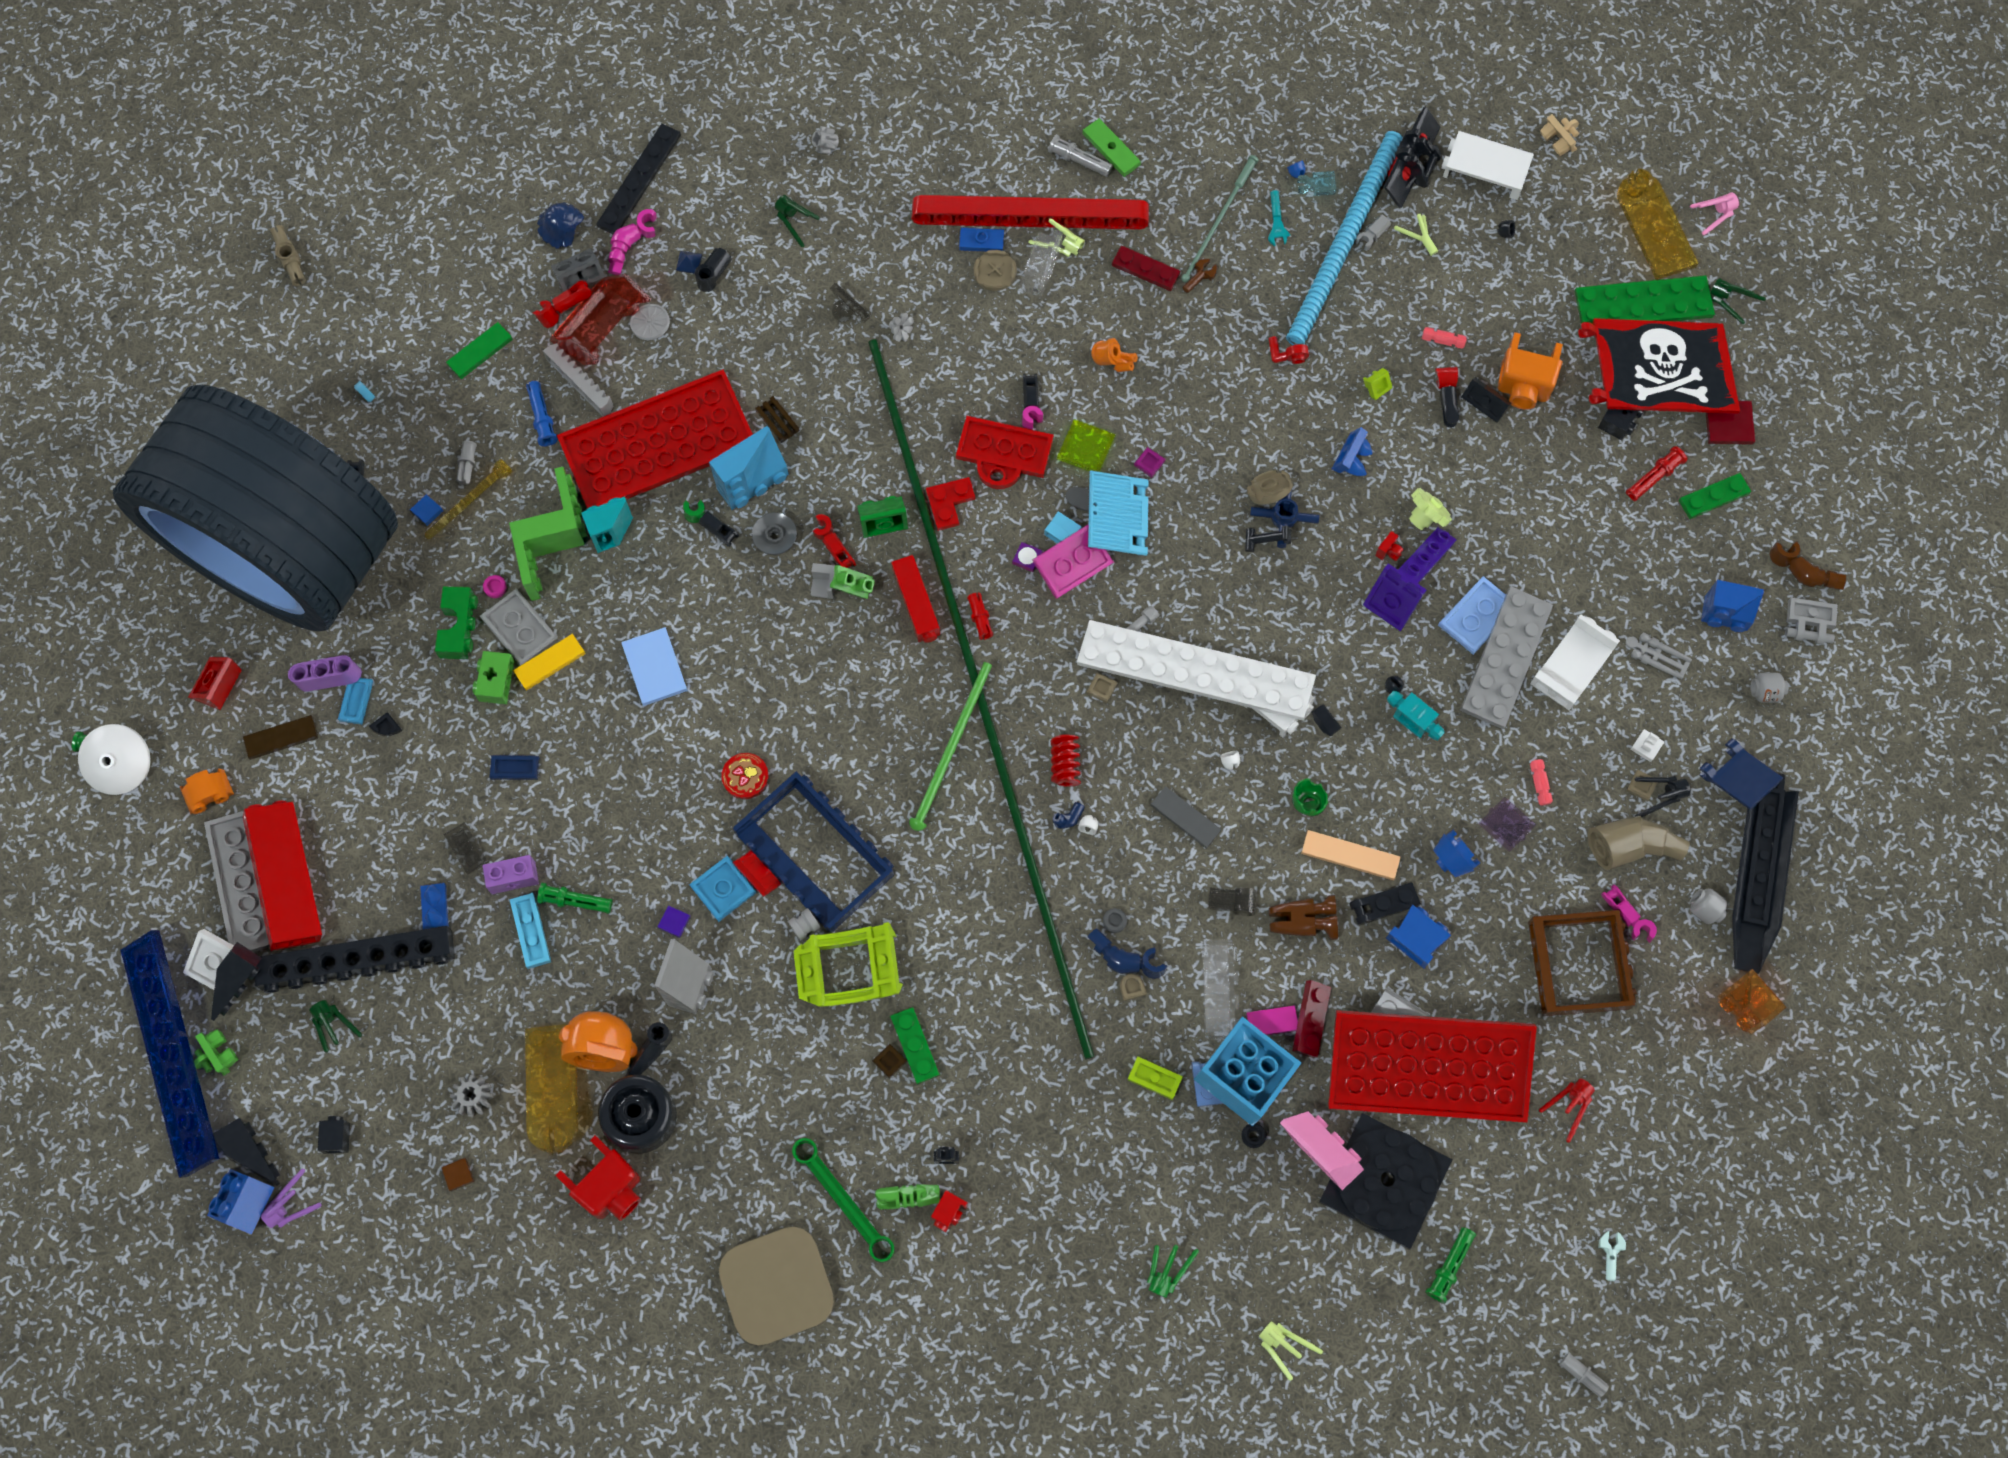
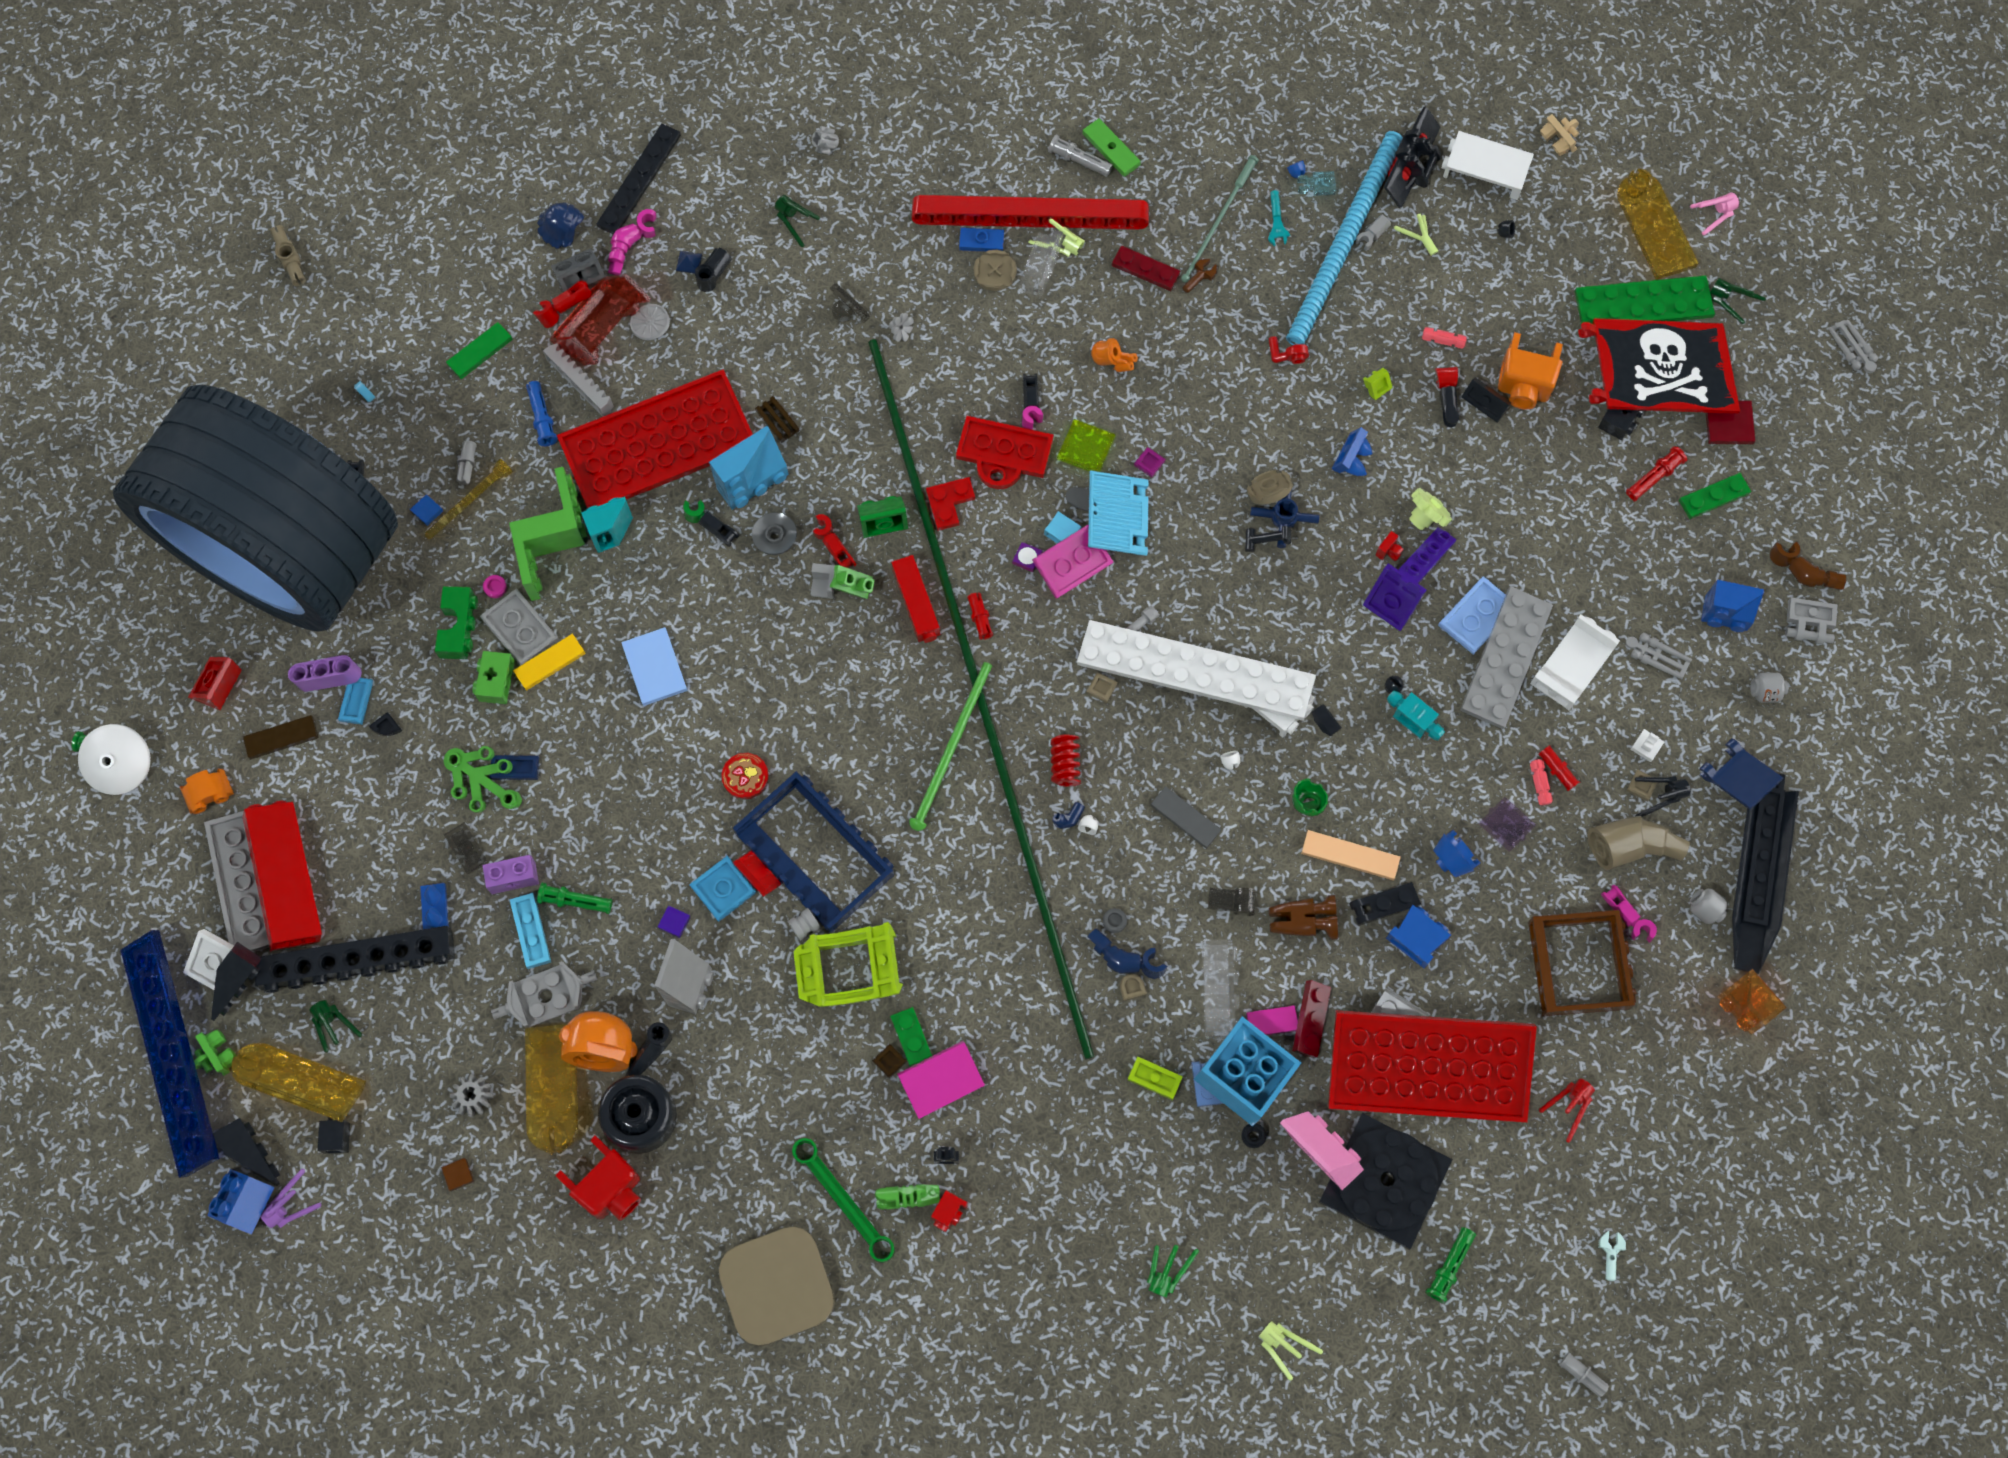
(297, 1080): none -> clear yellow plate
(478, 776): none -> bright green plant
(524, 995): none -> light grey plate
(940, 1079): none -> dark pink tile
(1558, 768): none -> red pin
(1866, 351): none -> light grey piece

